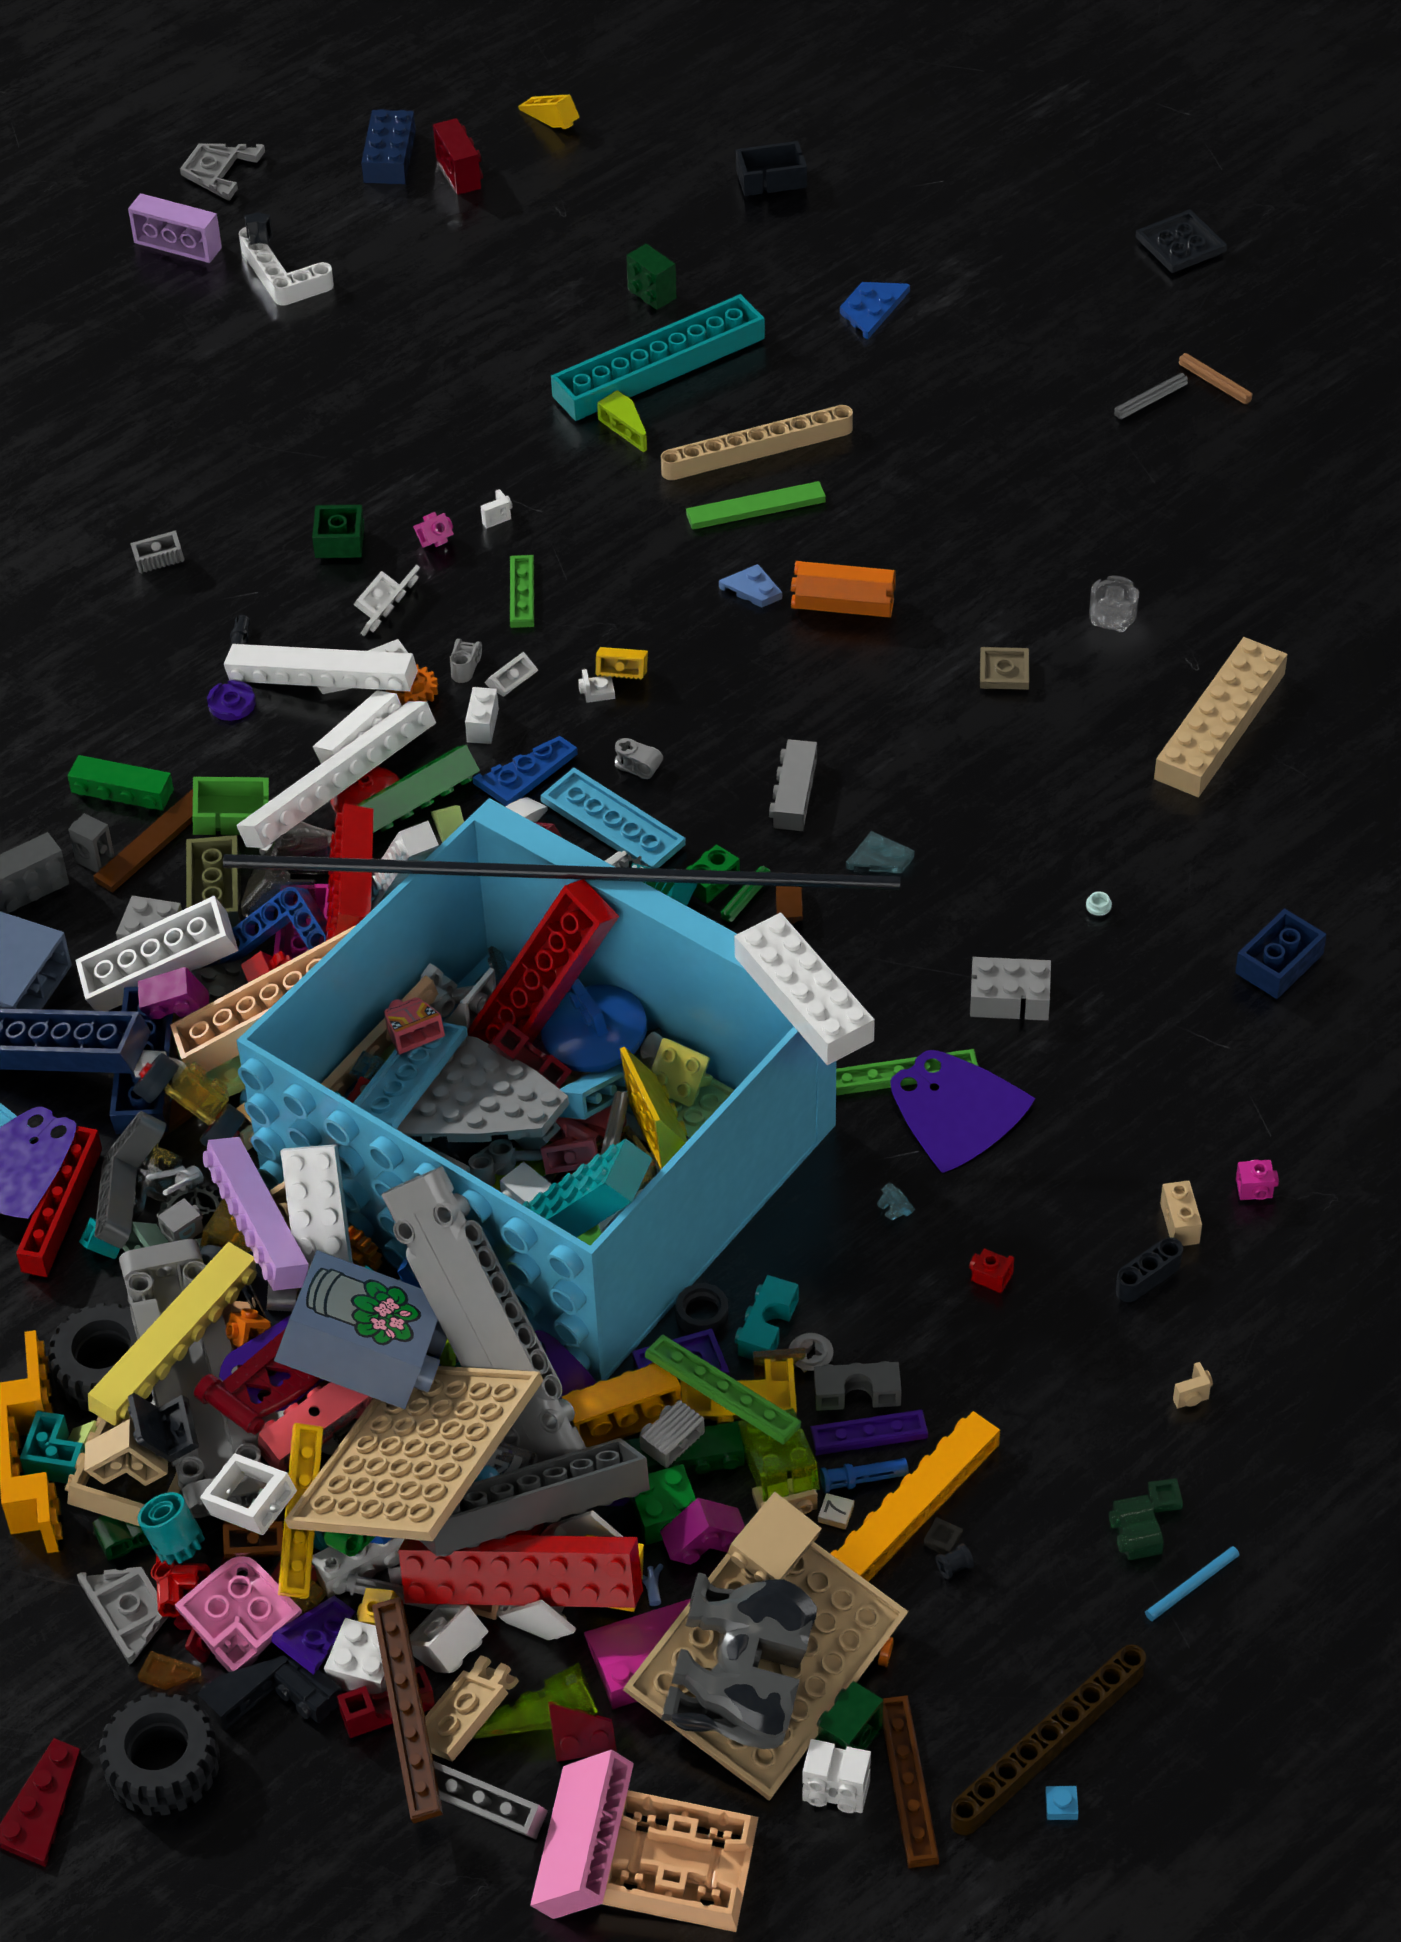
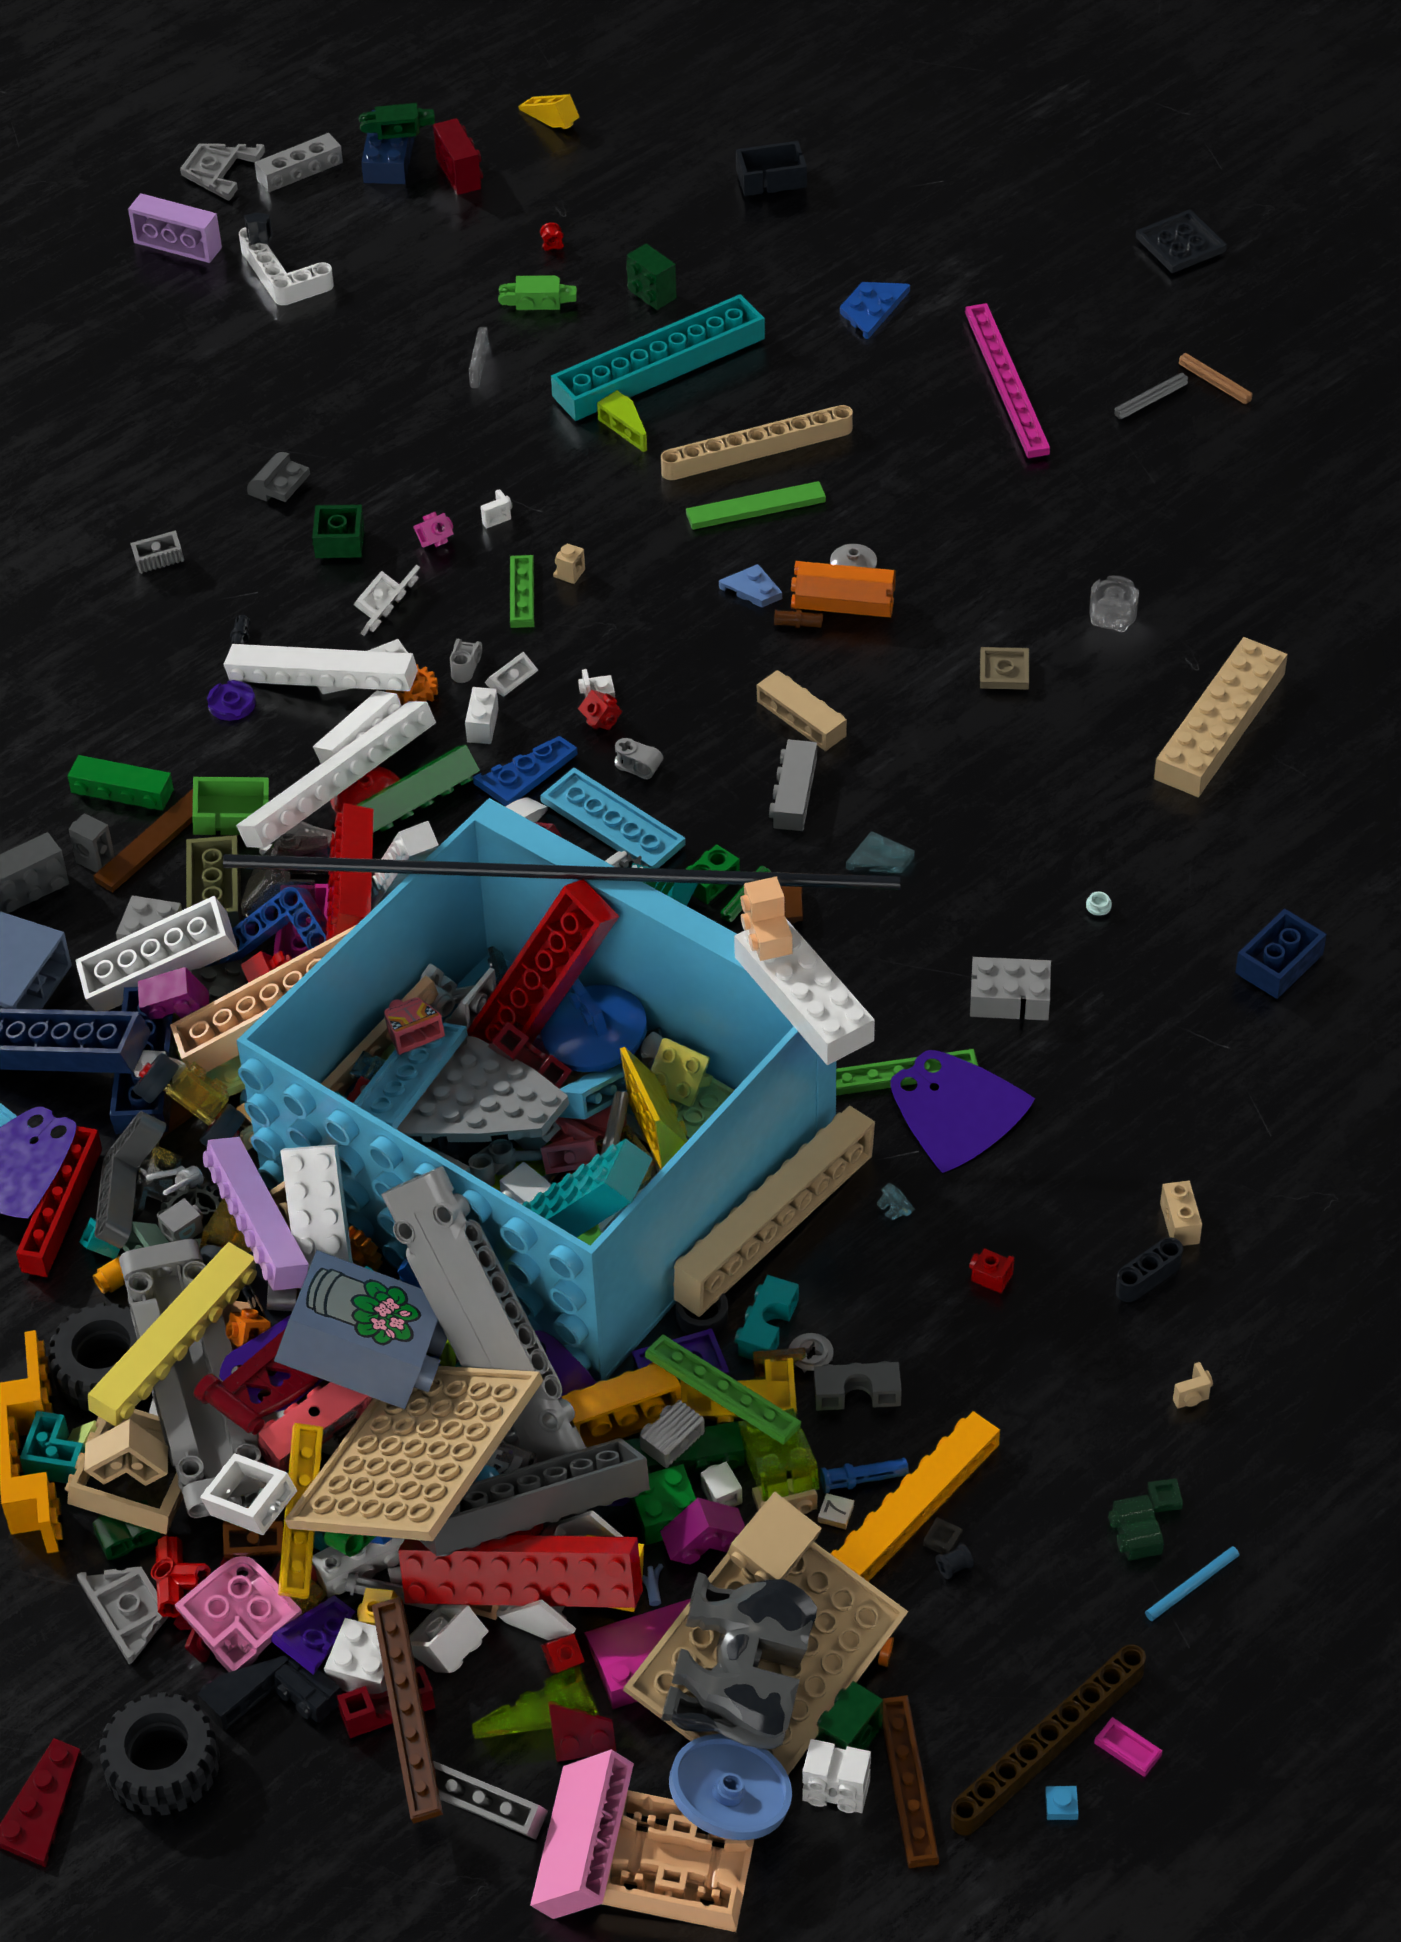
(109, 1276): none -> light orange brick
(164, 1429): black bracket -> none
(166, 1671): clear orange tile -> none
(170, 1527): teal gear -> none
(278, 478): none -> dark grey brick
(298, 162): none -> light grey brick
(396, 120): none -> dark green hinge
(447, 820): yellowish green slope -> none
(467, 1707): tan tile -> none
(478, 357): none -> clear tile
(536, 293): none -> bright green hinge
(552, 236): none -> red brick
(562, 1653): none -> red brick
(569, 563): none -> tan brick
(600, 710): none -> red brick
(621, 662): yellow brick -> none
(721, 1485): none -> white brick
(730, 1788): none -> medium blue dish
(766, 919): none -> light nougat brick
(773, 1210): none -> tan brick
(798, 619): none -> reddish brown pin
(801, 710): none -> tan brick
(854, 555): none -> light grey dish
(869, 1432): dark purple tile -> none
(1007, 381): none -> dark pink plate
(1128, 1747): none -> dark pink tile
(1256, 1179): dark pink brick -> none

